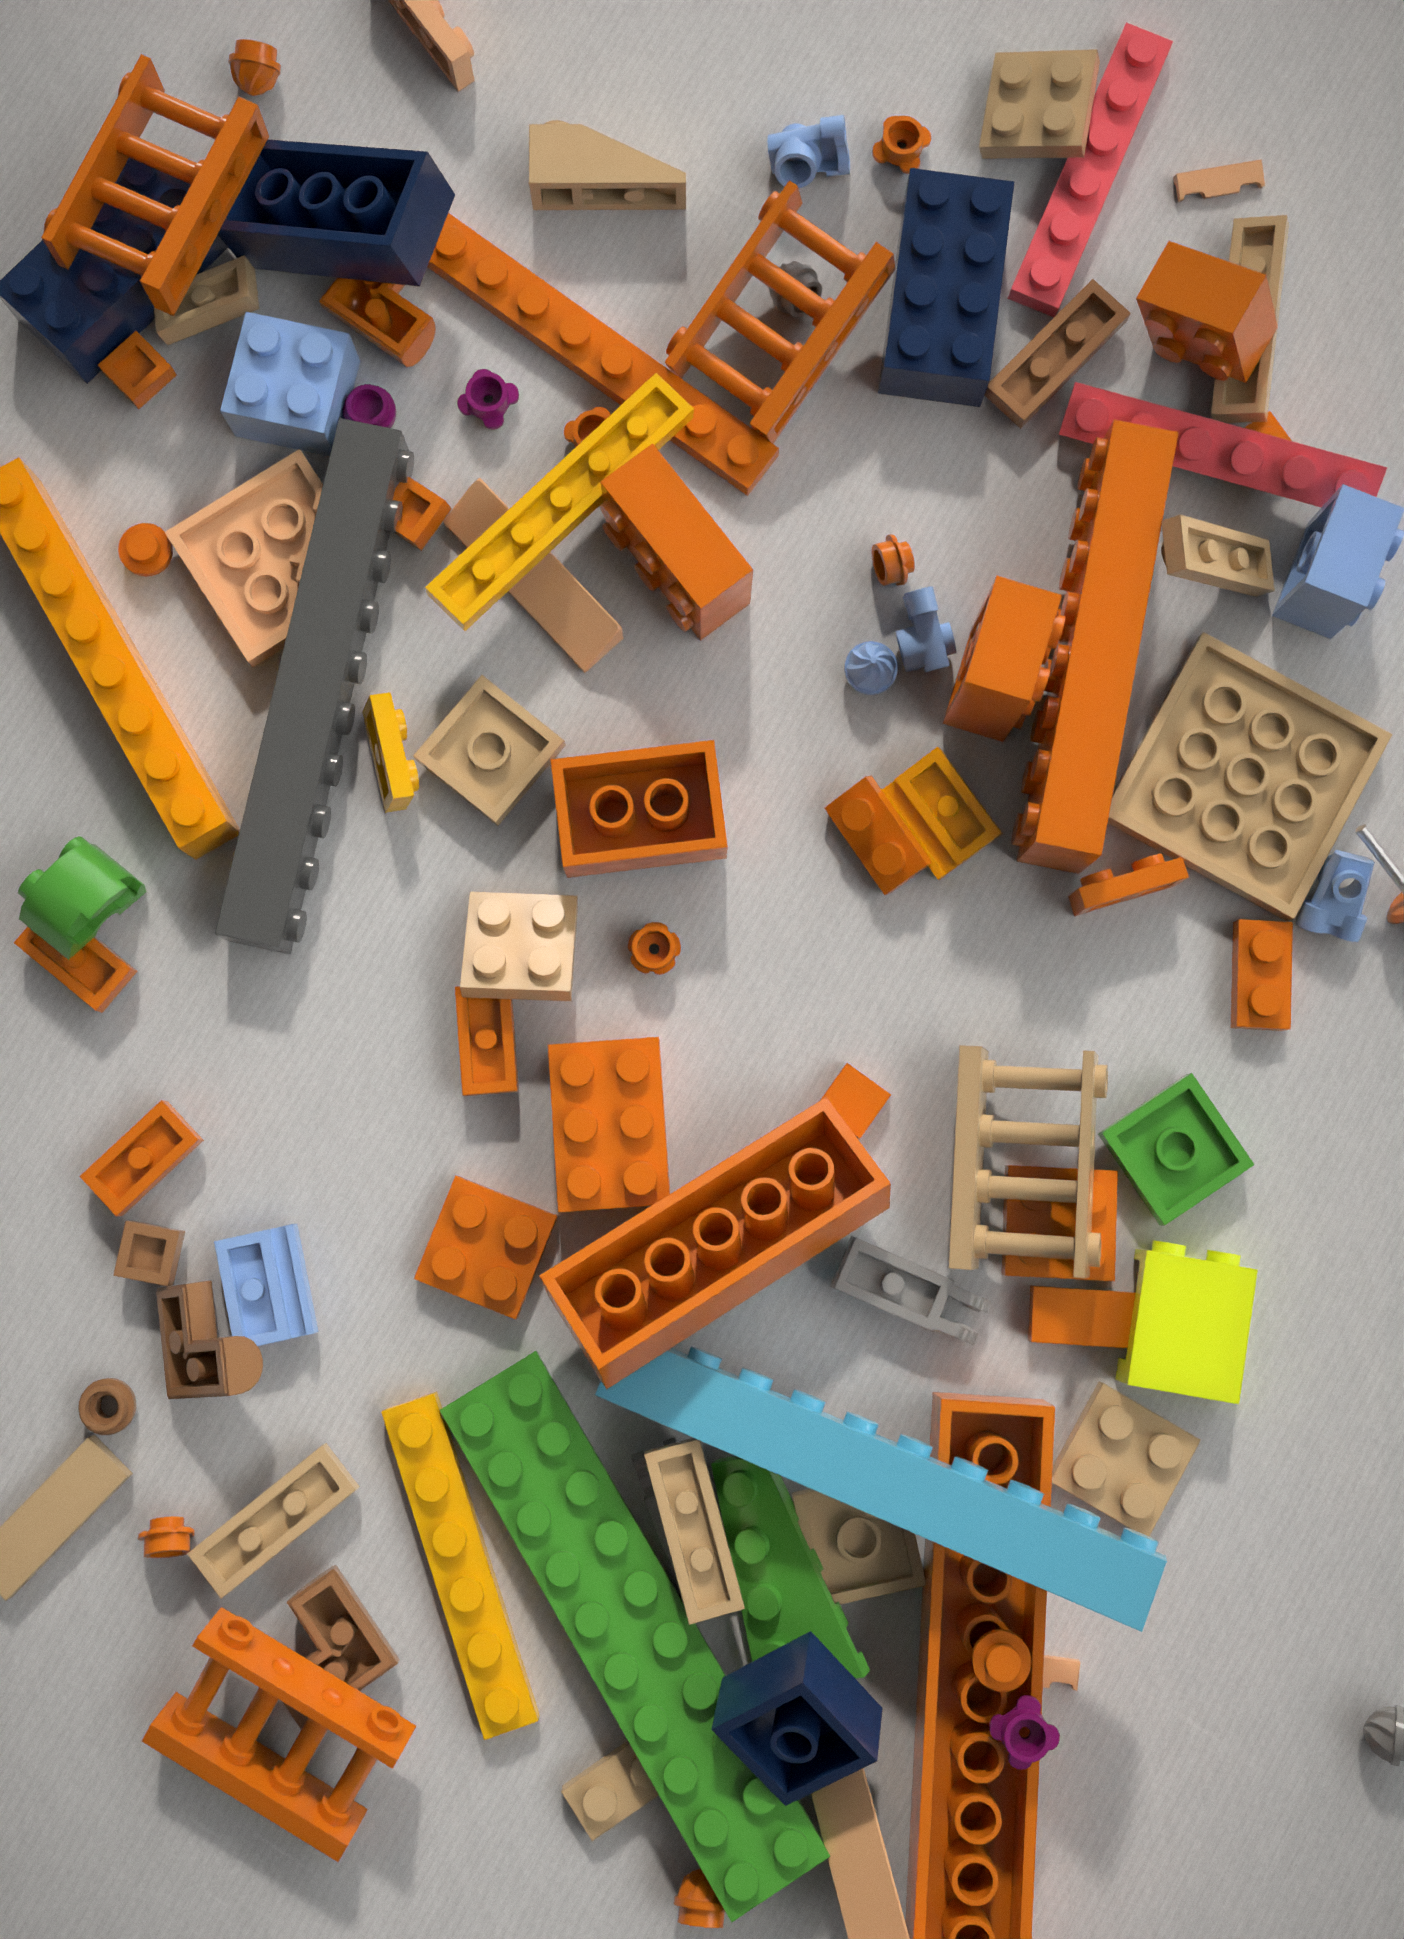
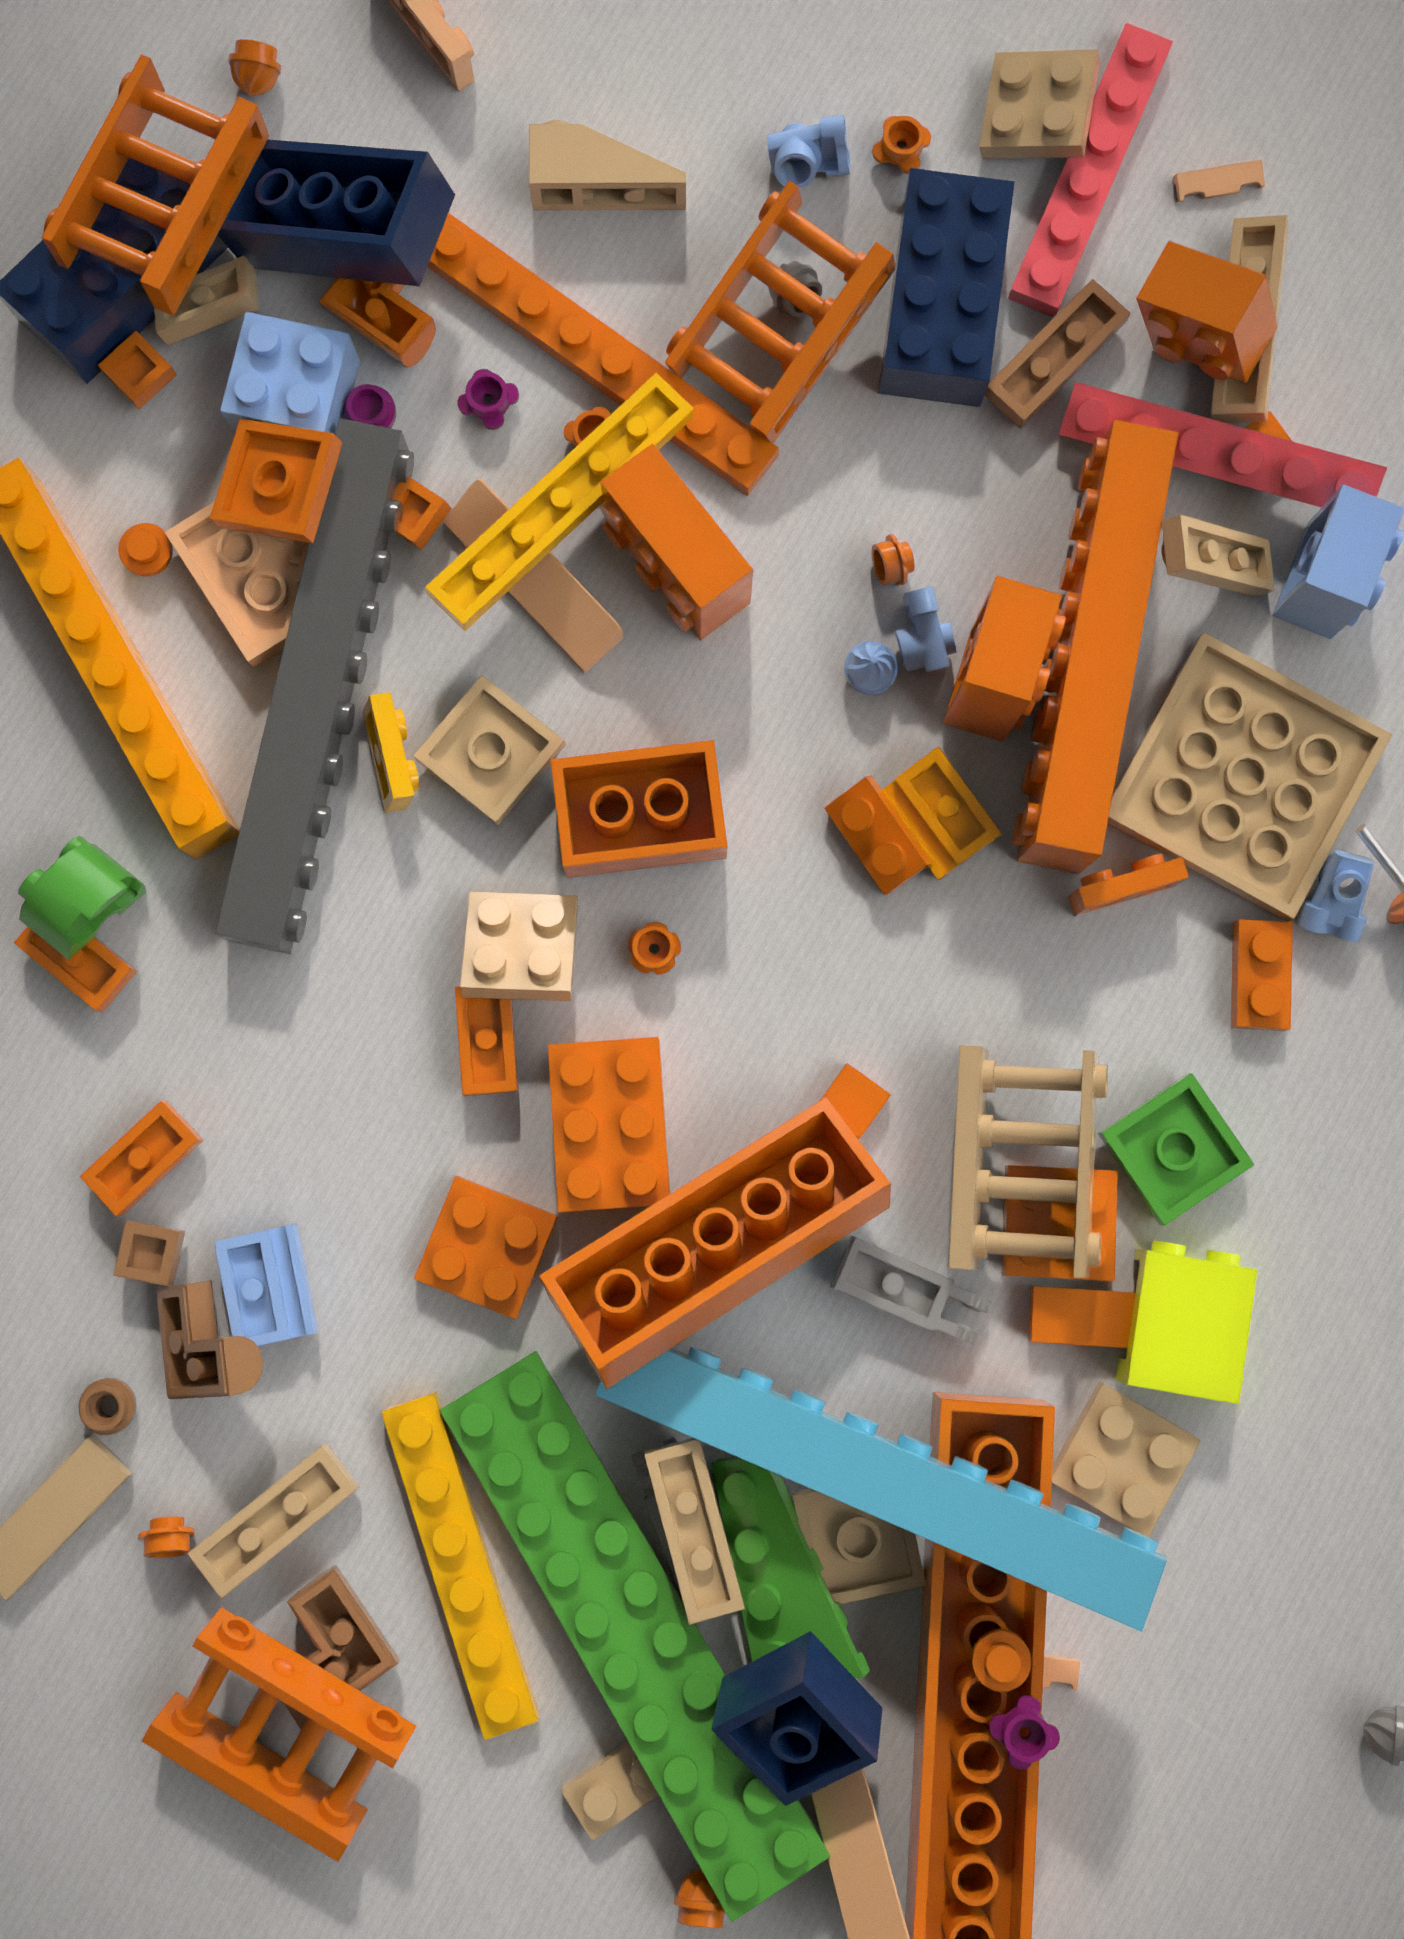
(276, 480): none -> orange plate

